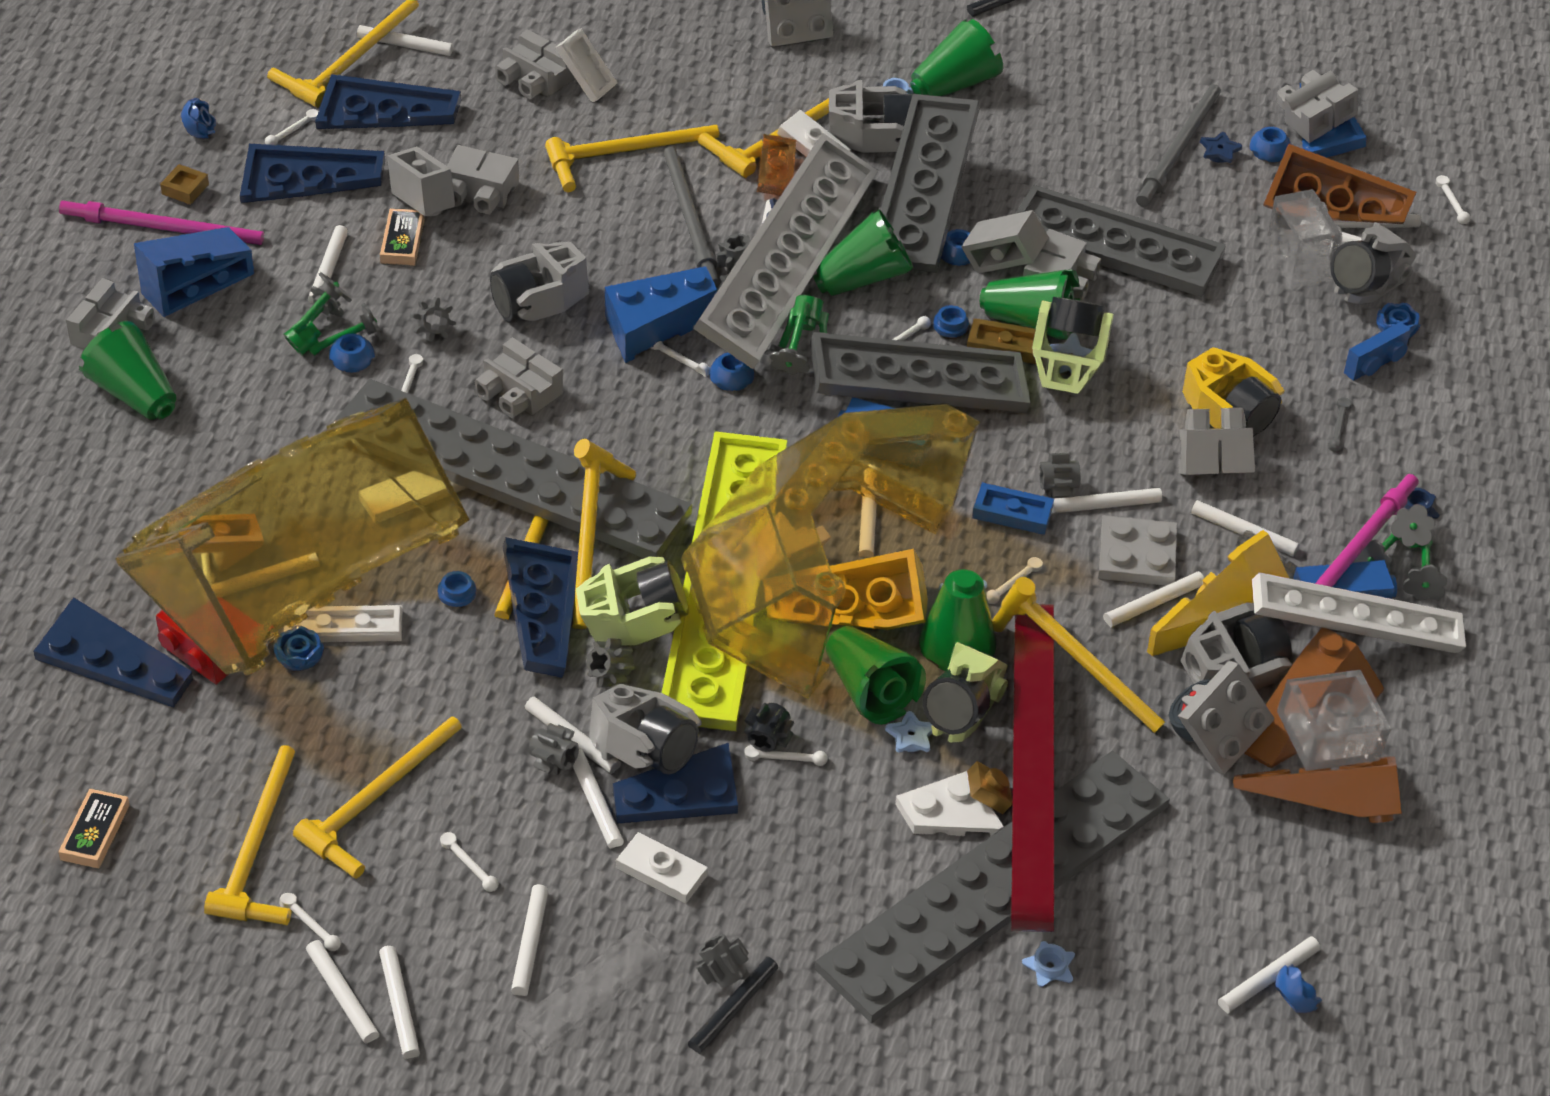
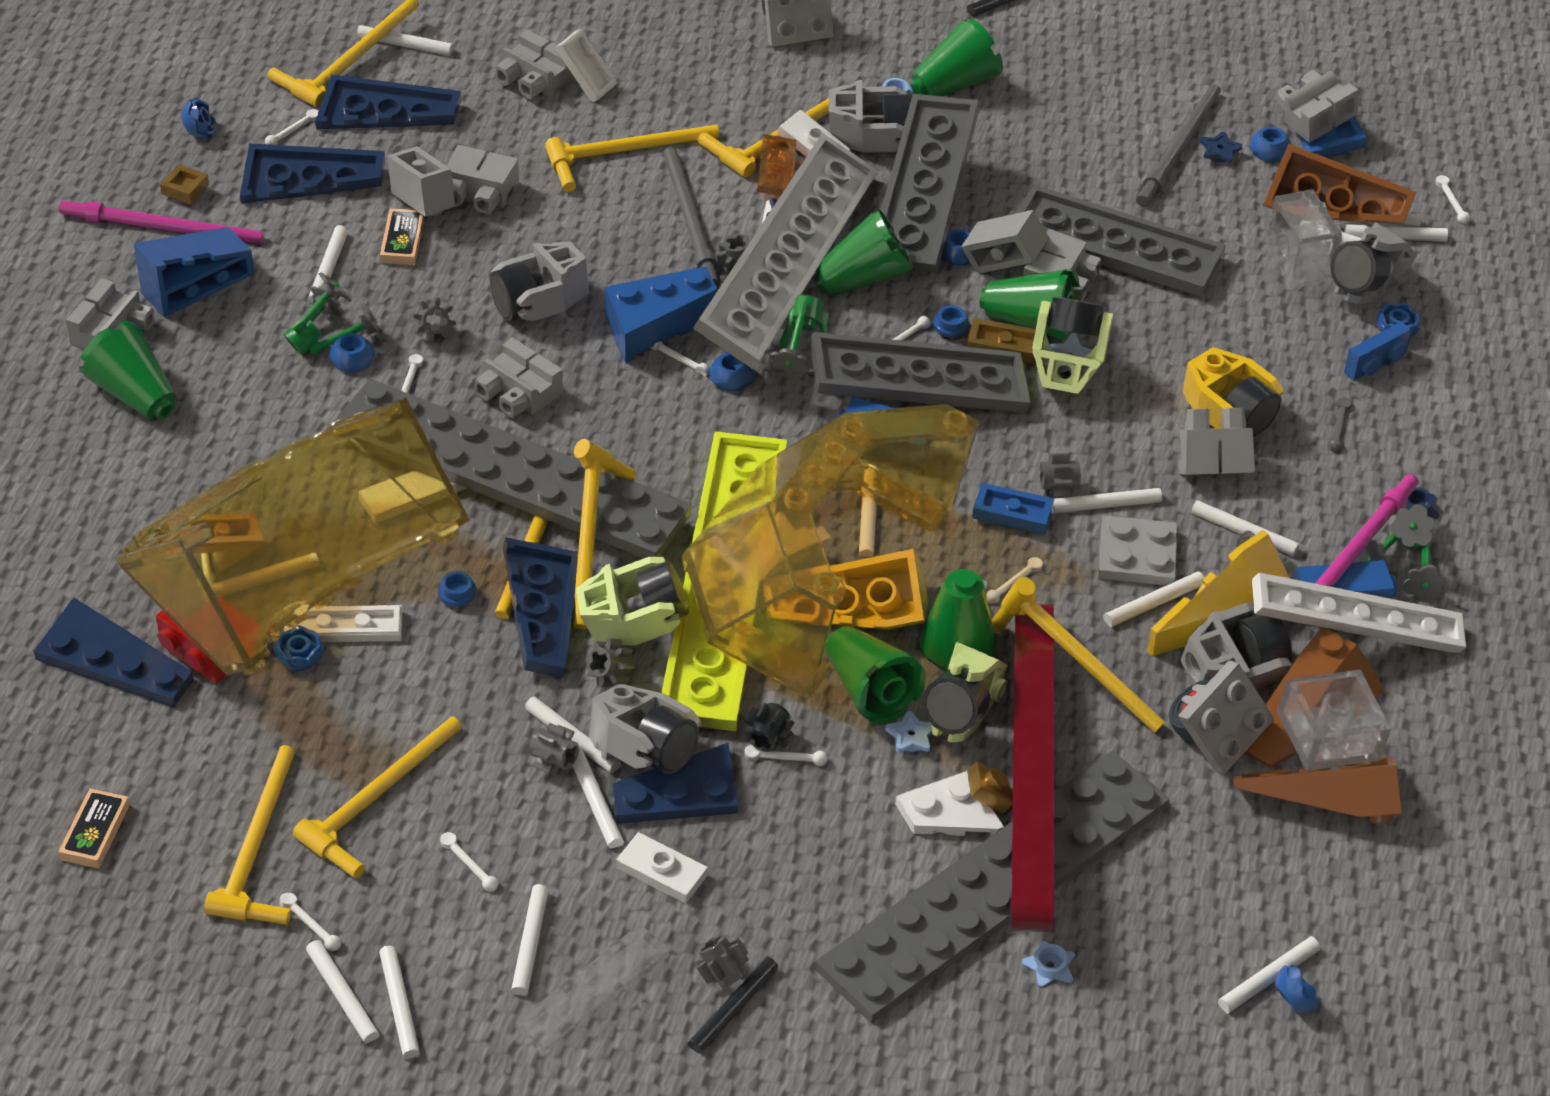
(1405, 233): none -> white bar

